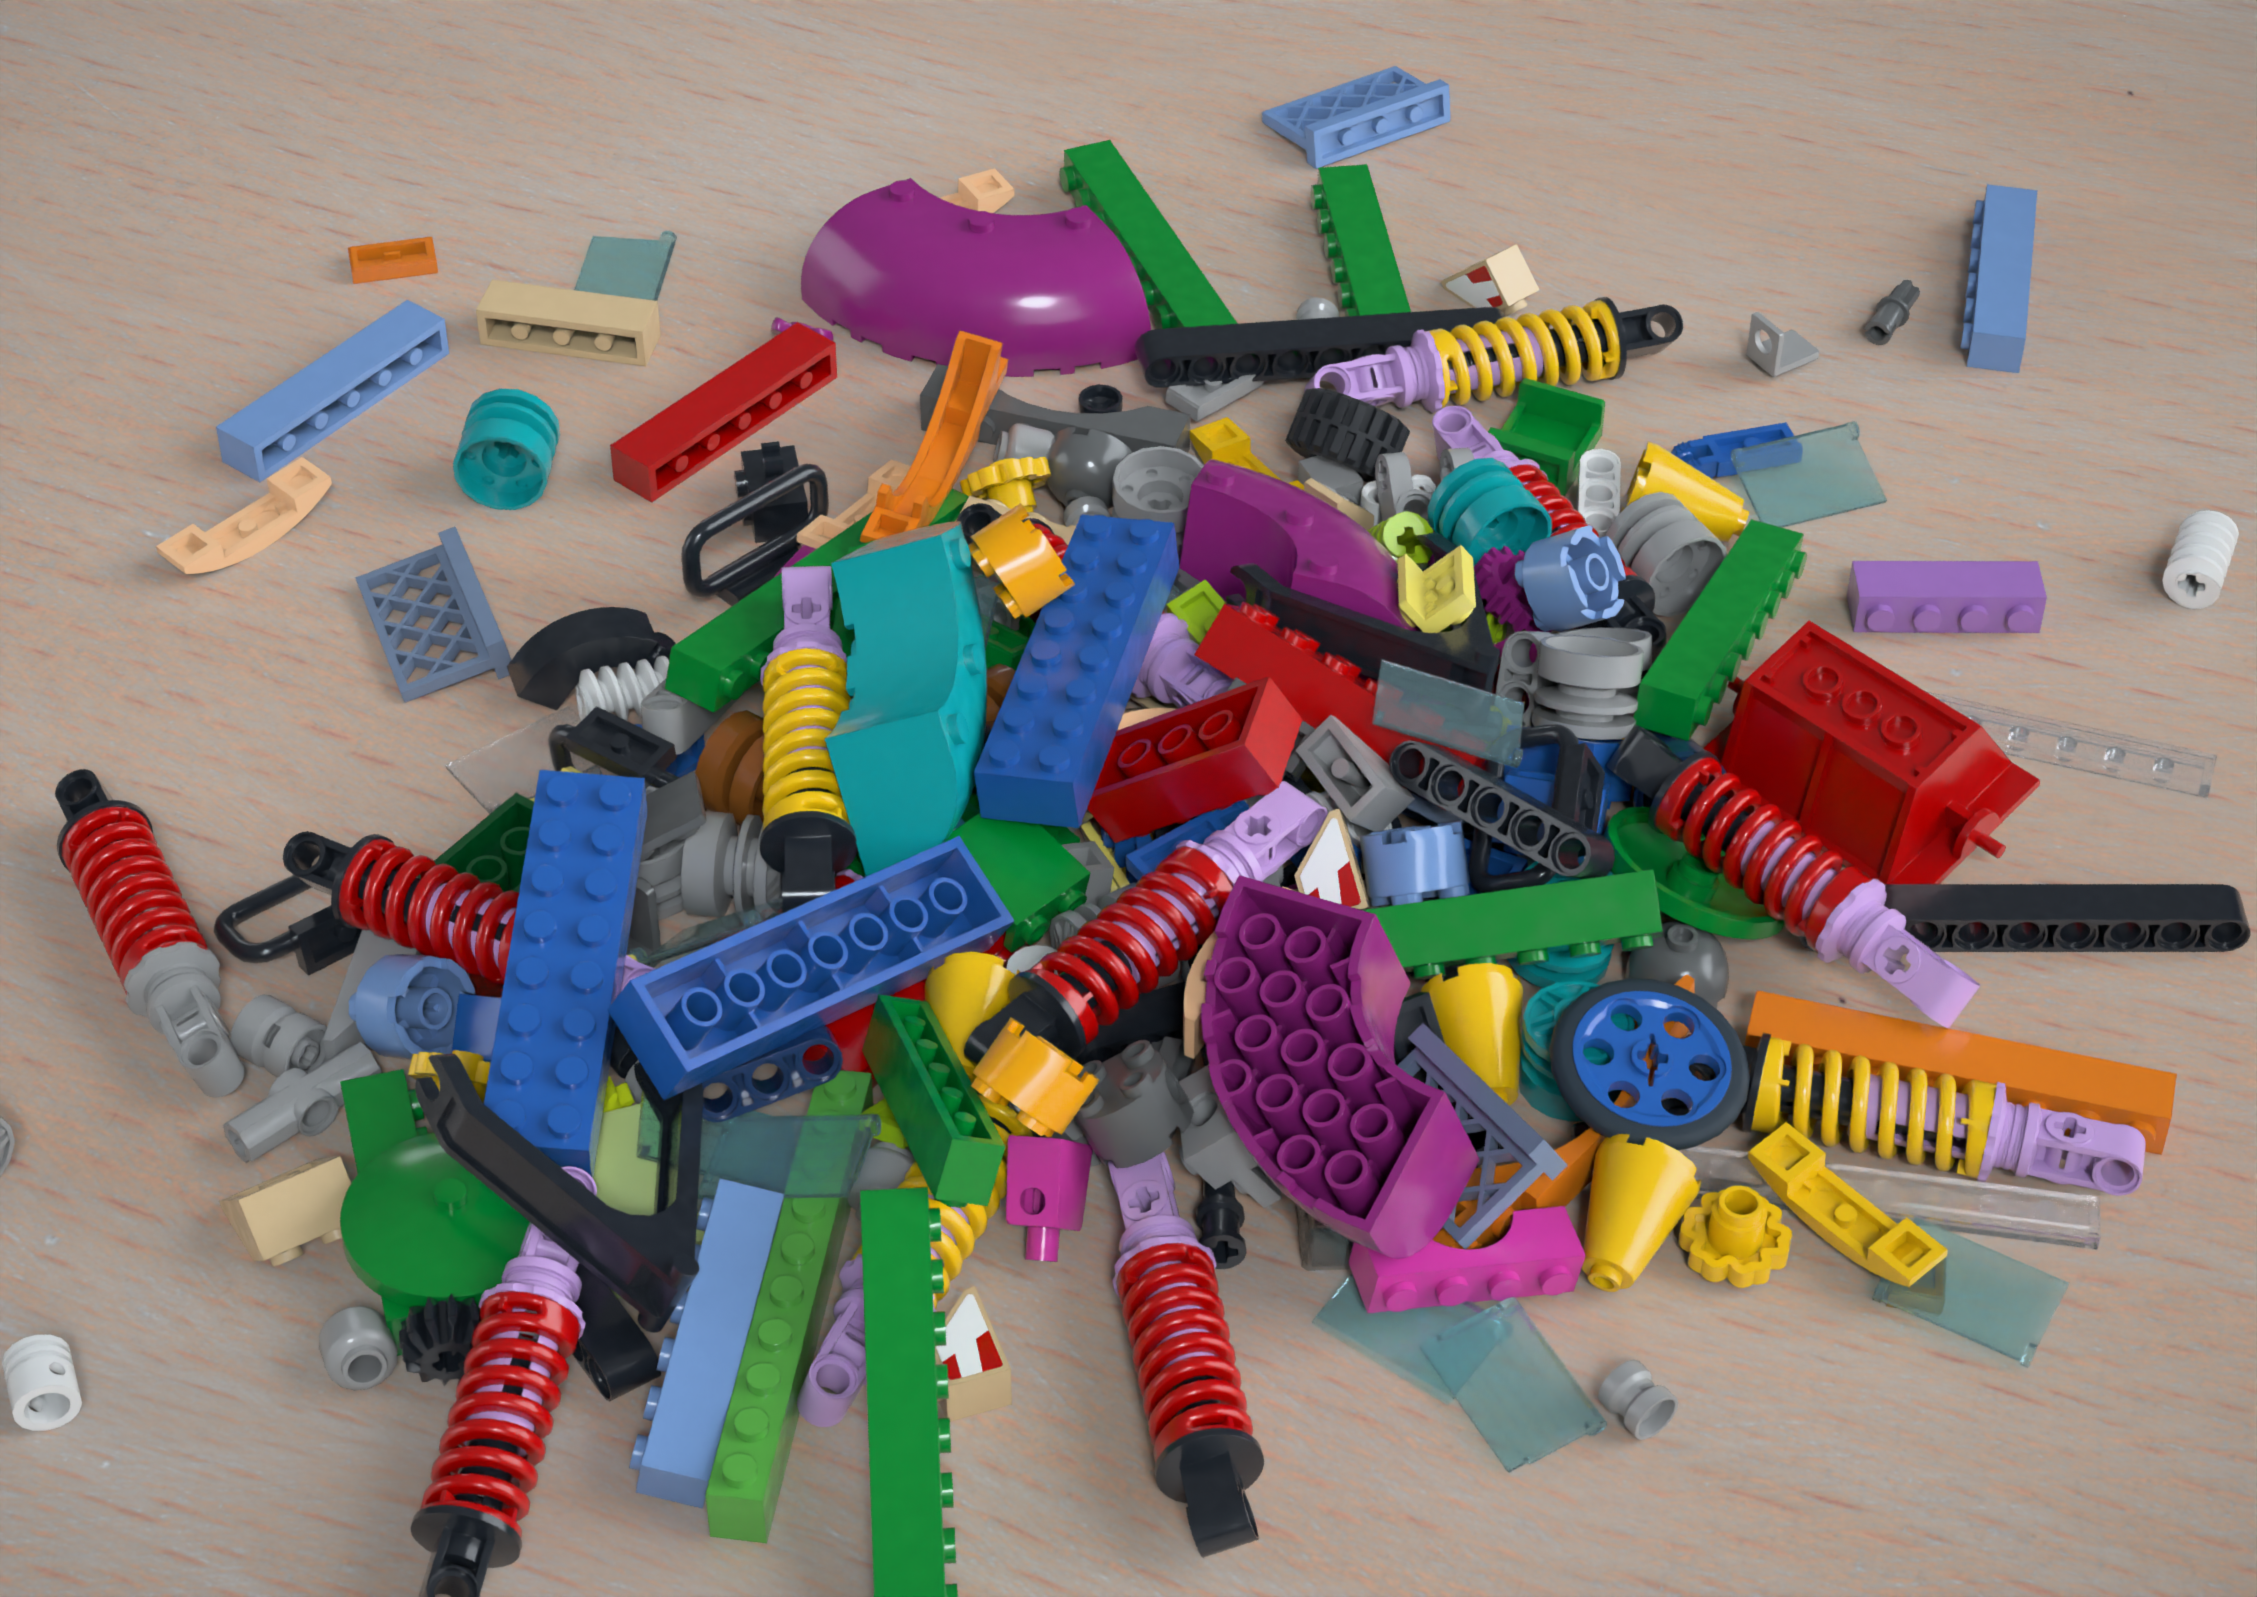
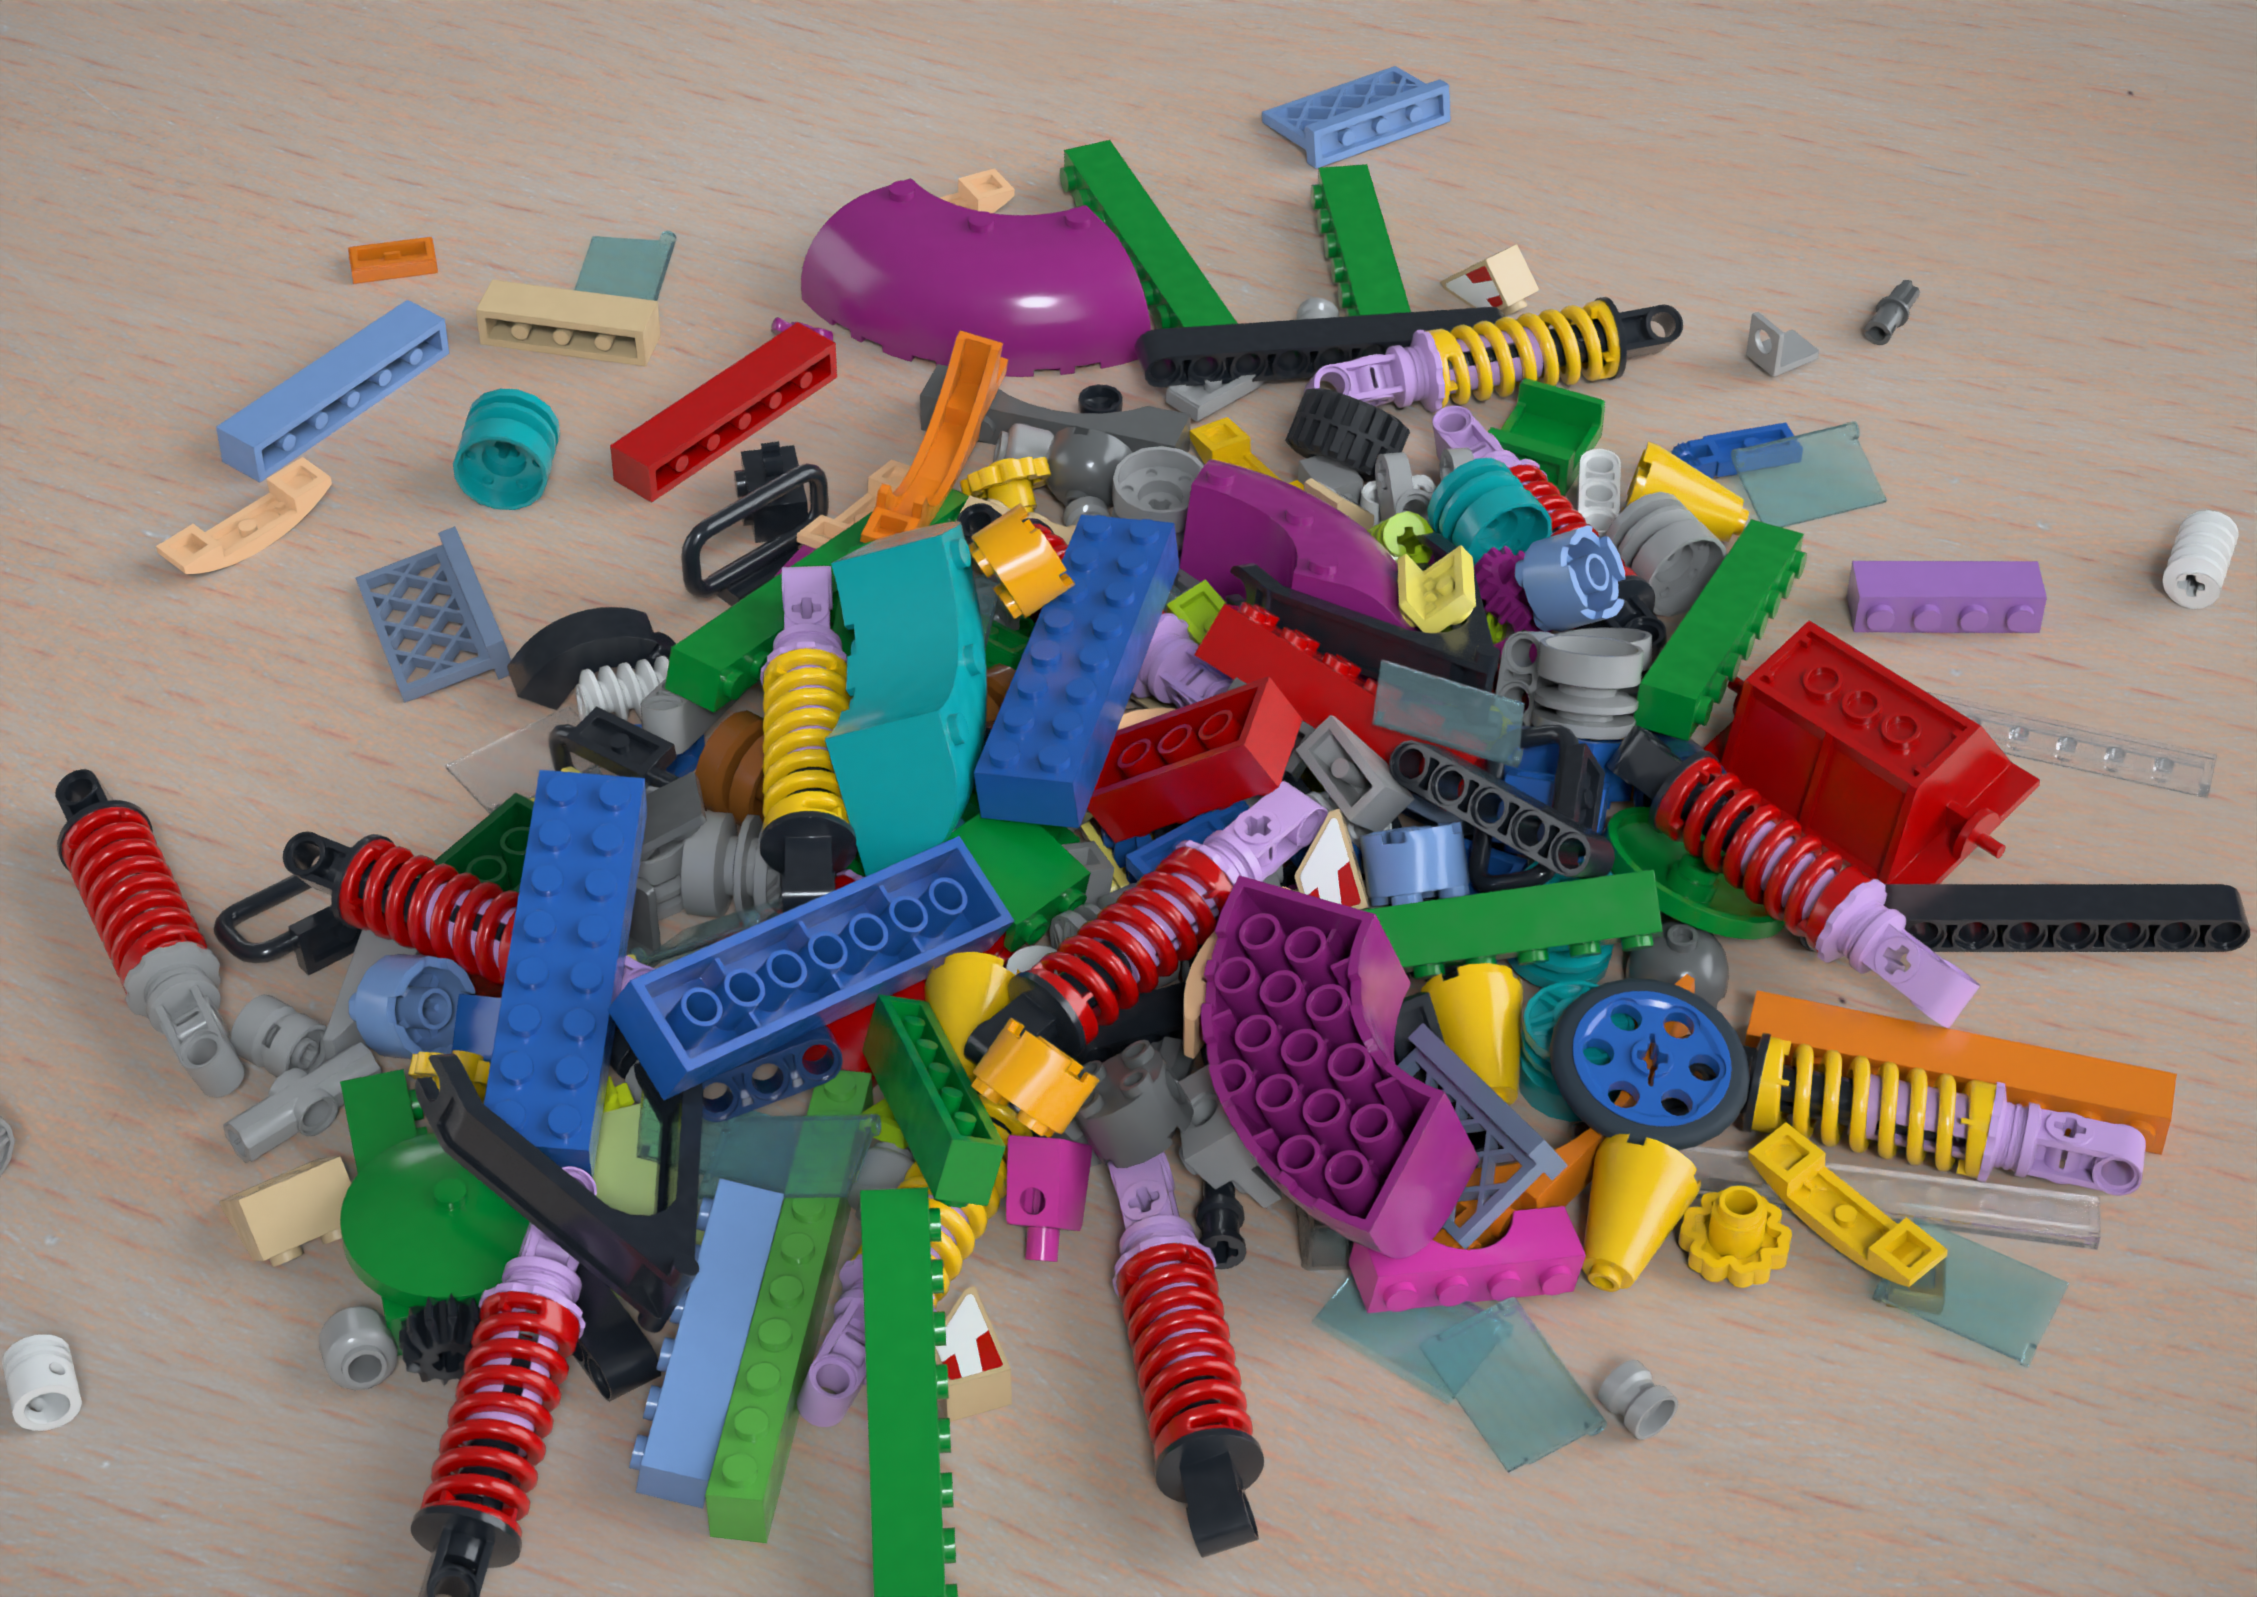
(1999, 278): medium blue brick -> none

